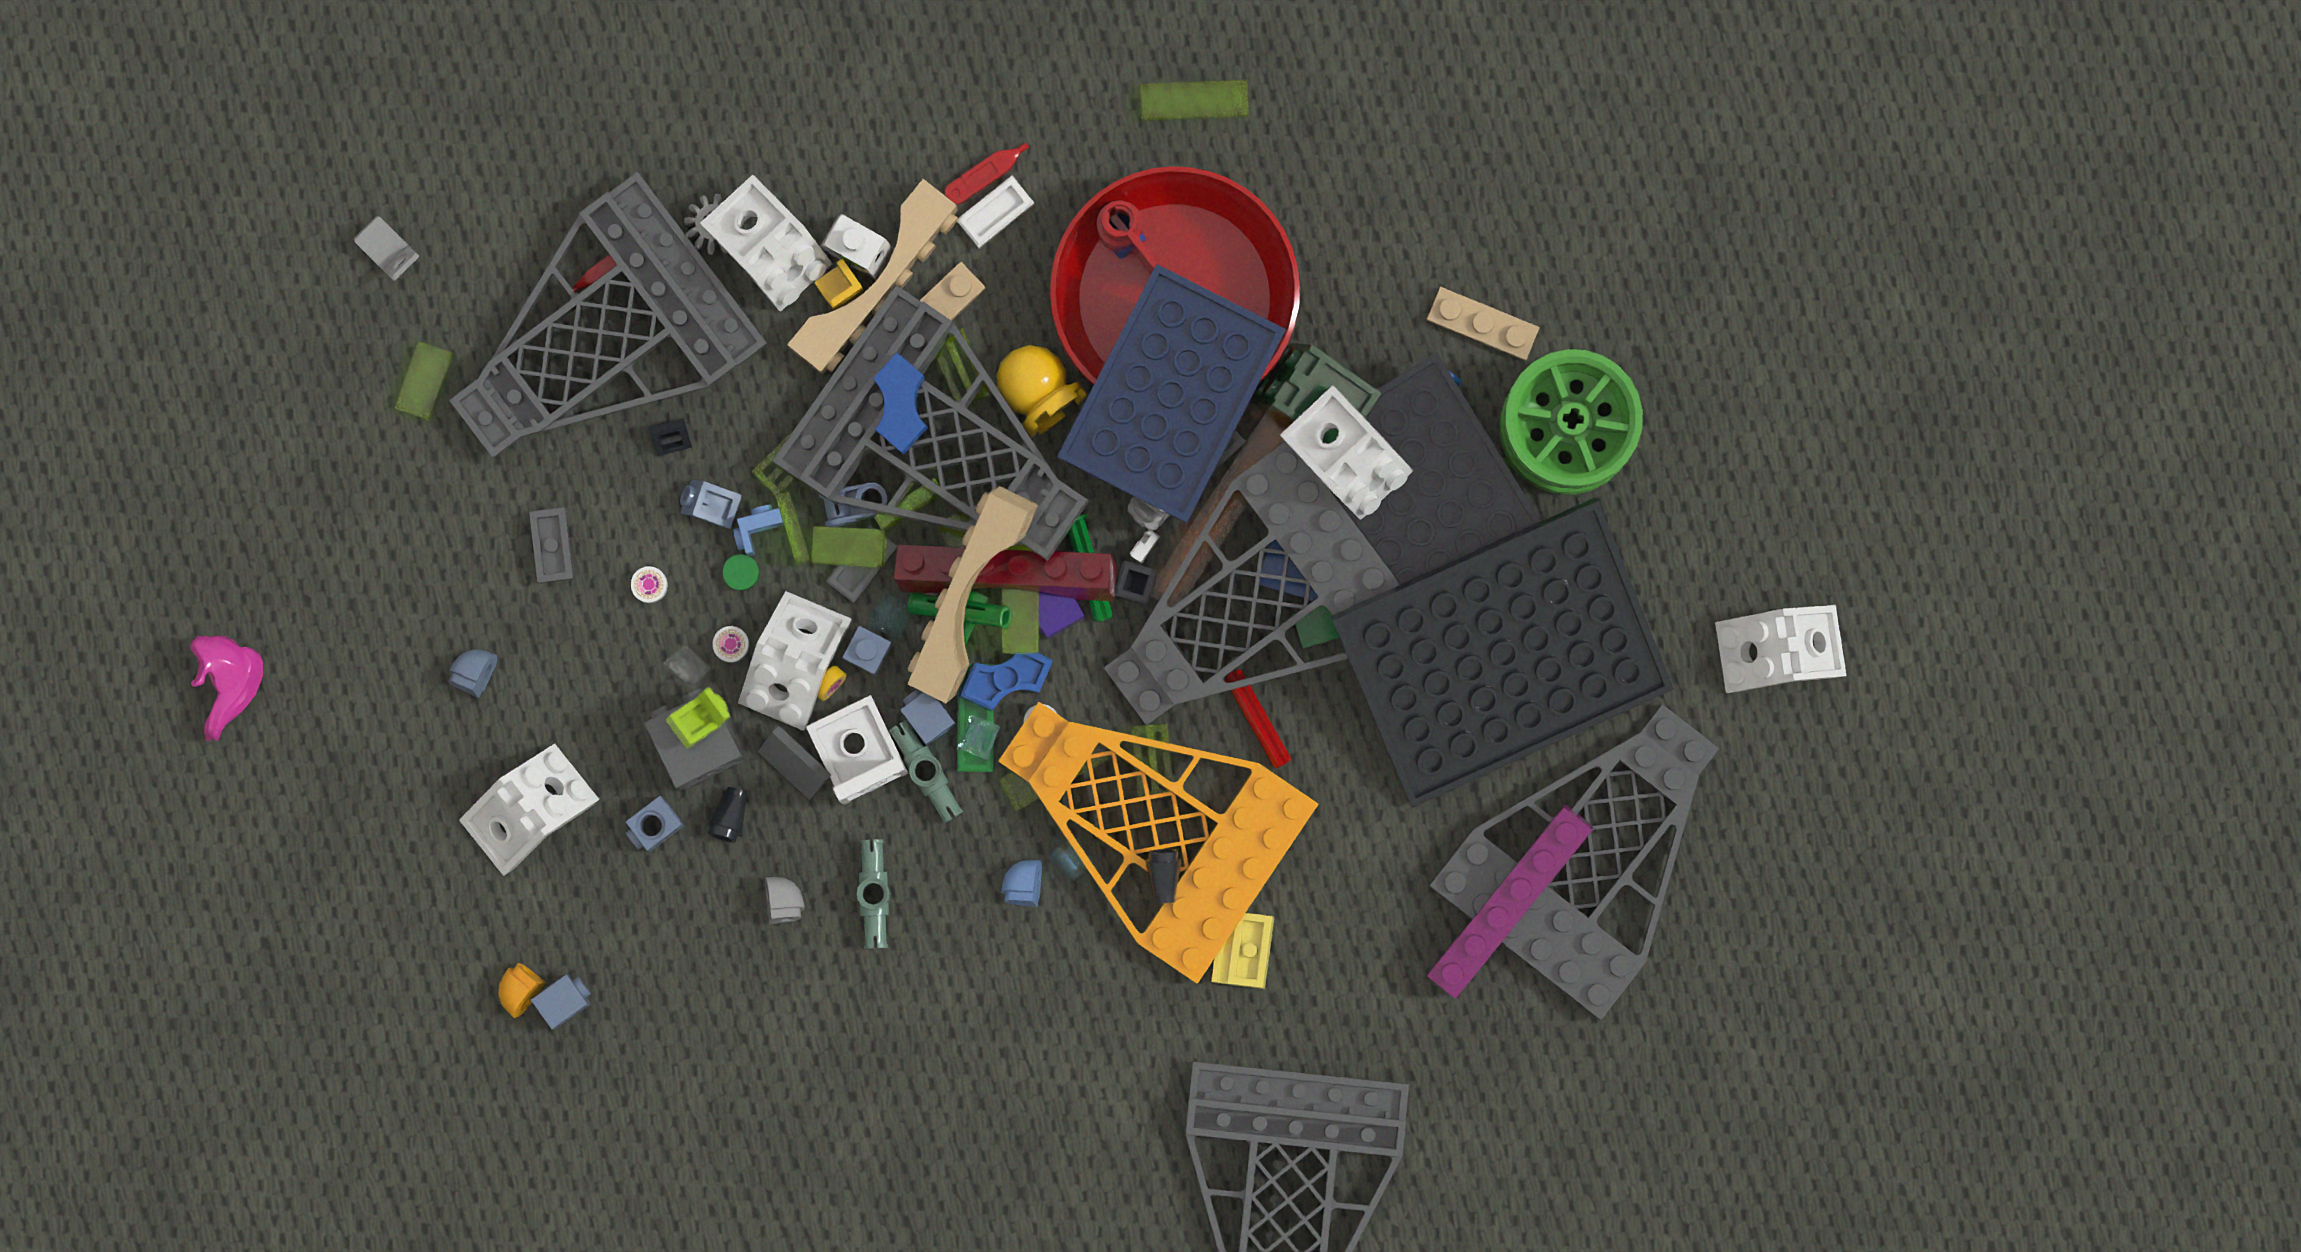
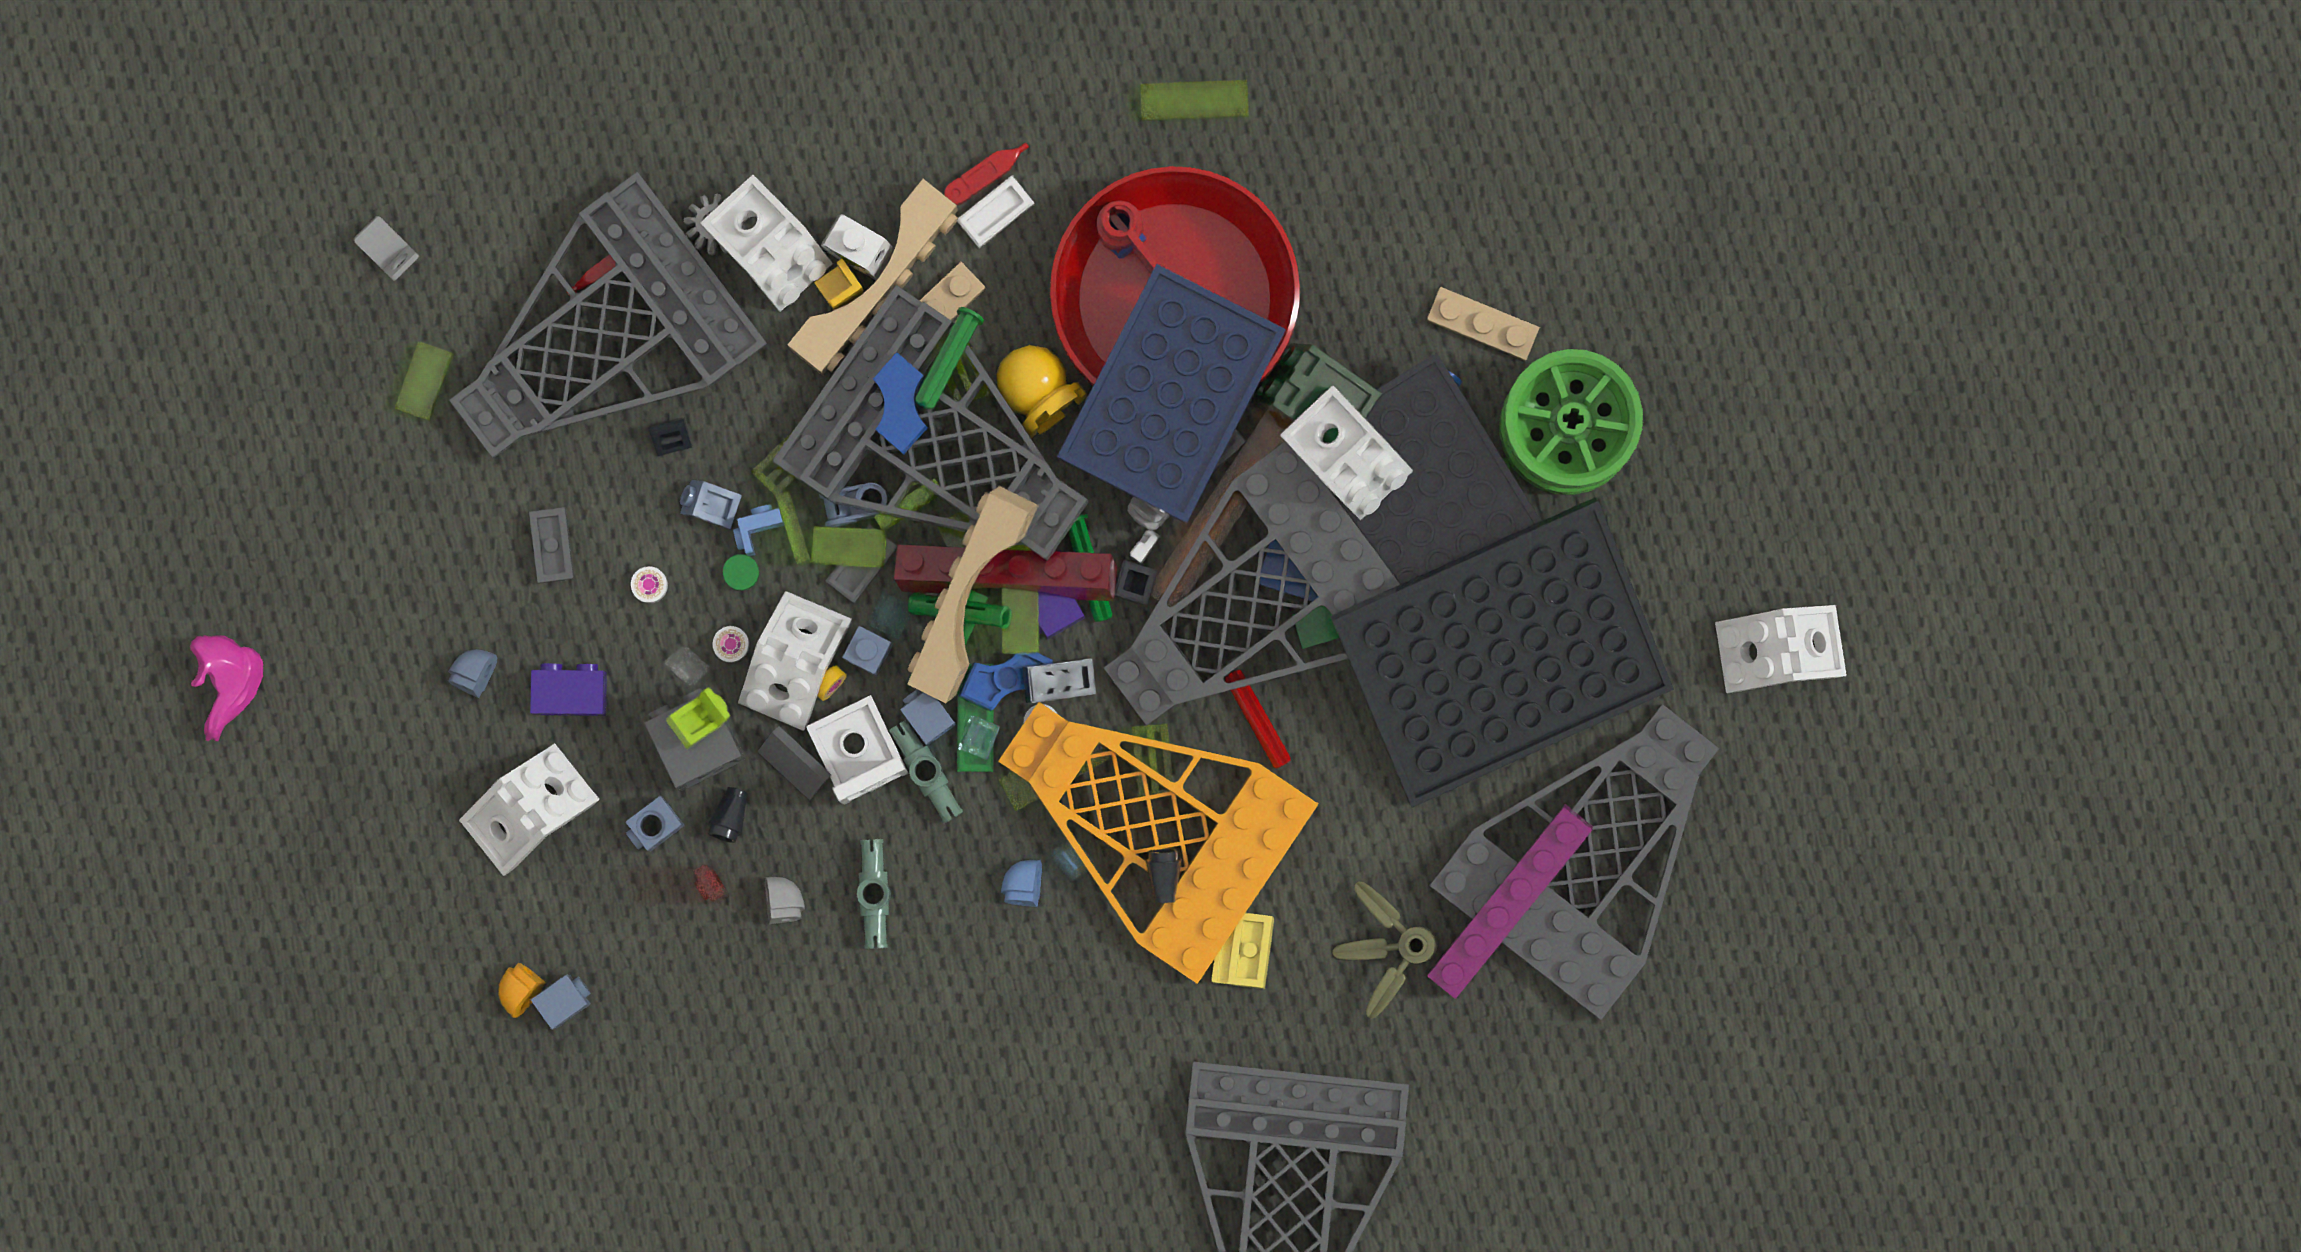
(568, 691): none -> dark purple brick
(710, 884): none -> clear red plate
(948, 357): none -> green axle
(1059, 680): none -> plate
(1378, 948): none -> olive plant

